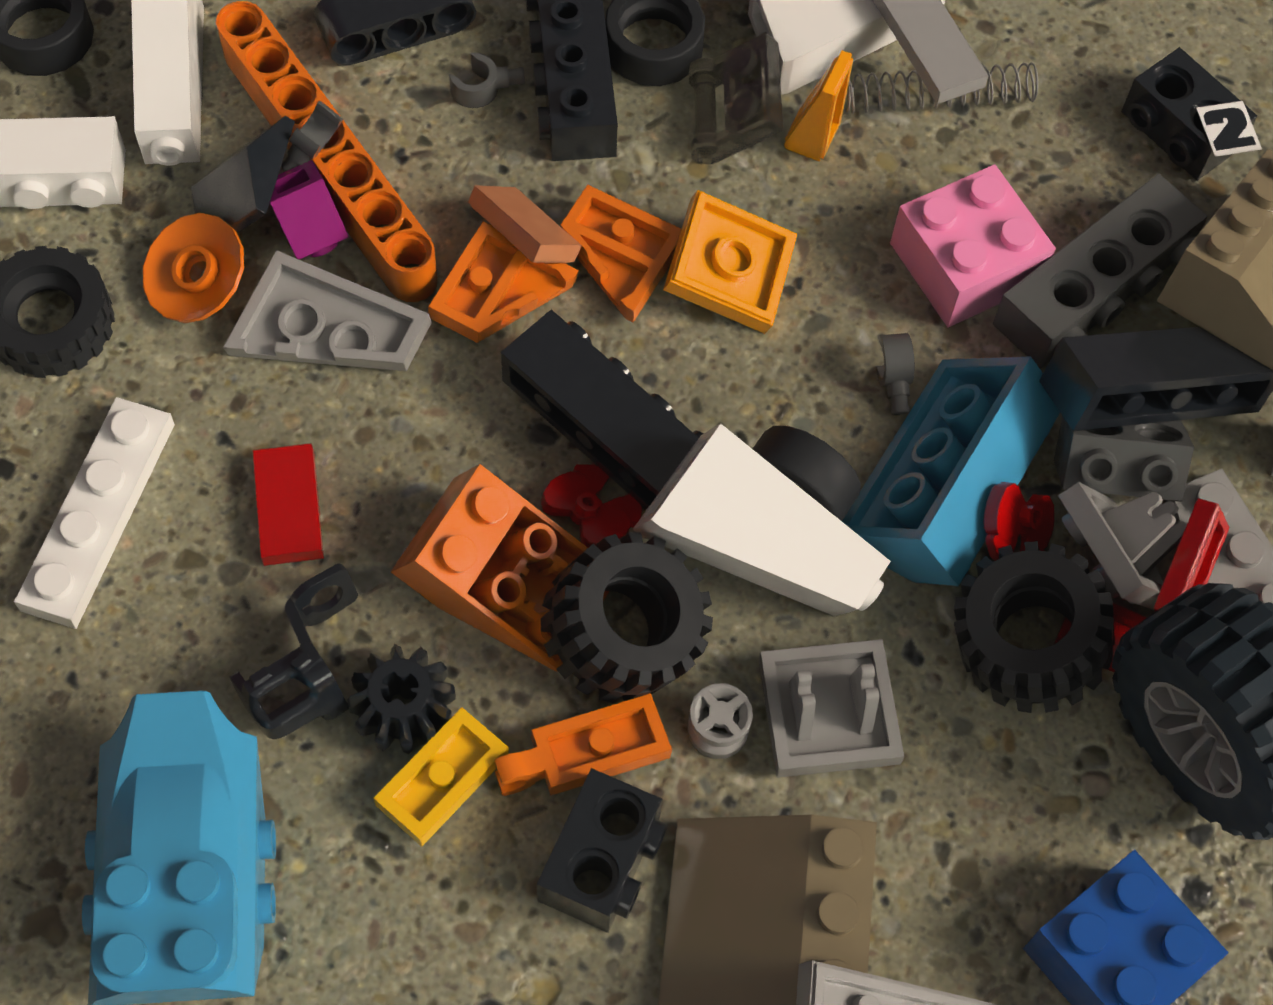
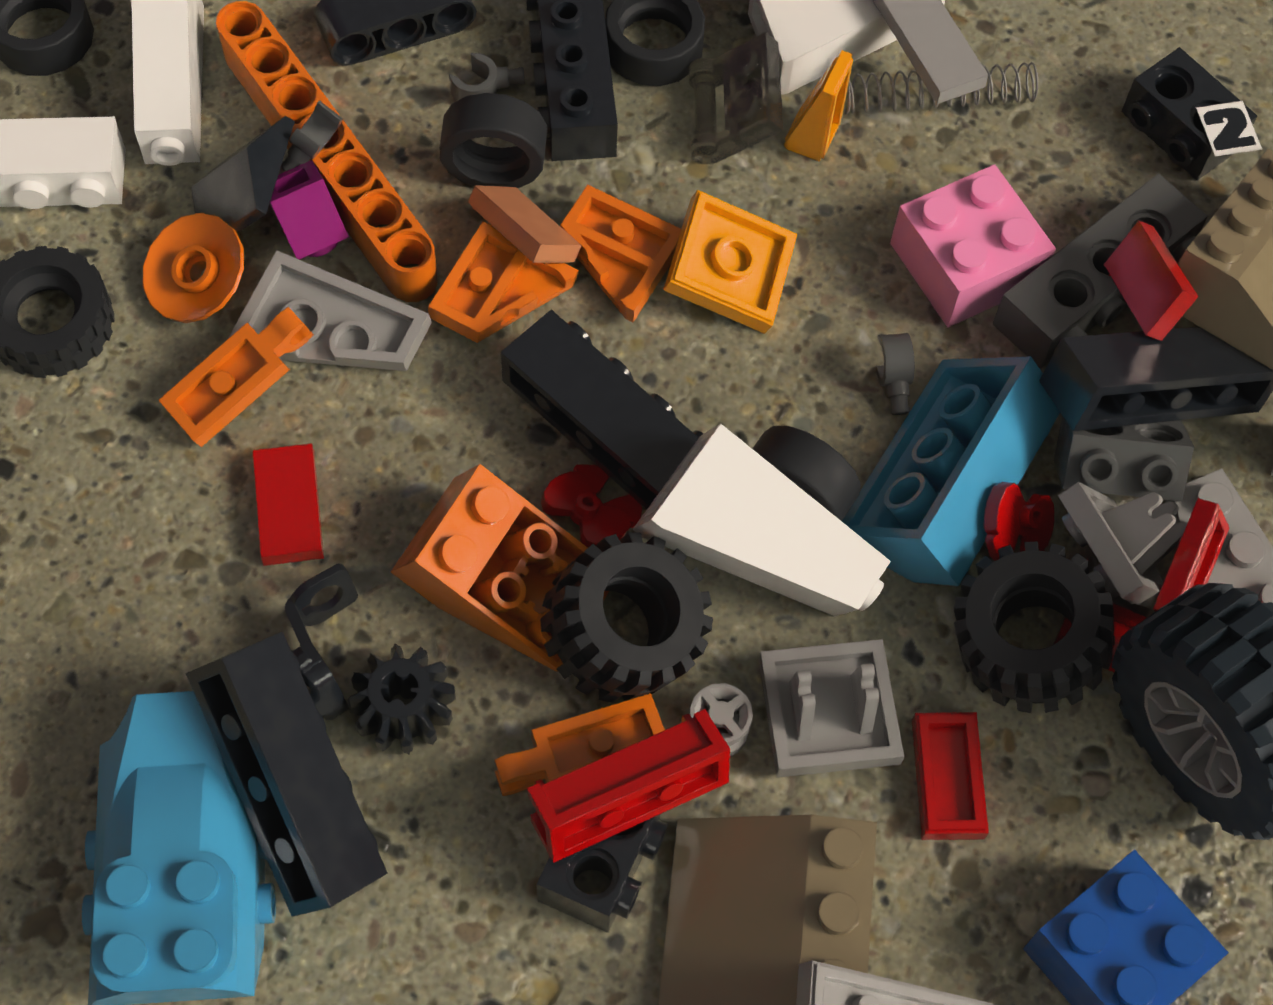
(95, 513): white plate -> none
(234, 376): none -> orange plate
(287, 775): none -> black brick
(441, 776): yellow plate -> none
(499, 118): none -> black tyre
(630, 786): none -> red container
(949, 776): none -> red tile
(1150, 280): none -> red tile

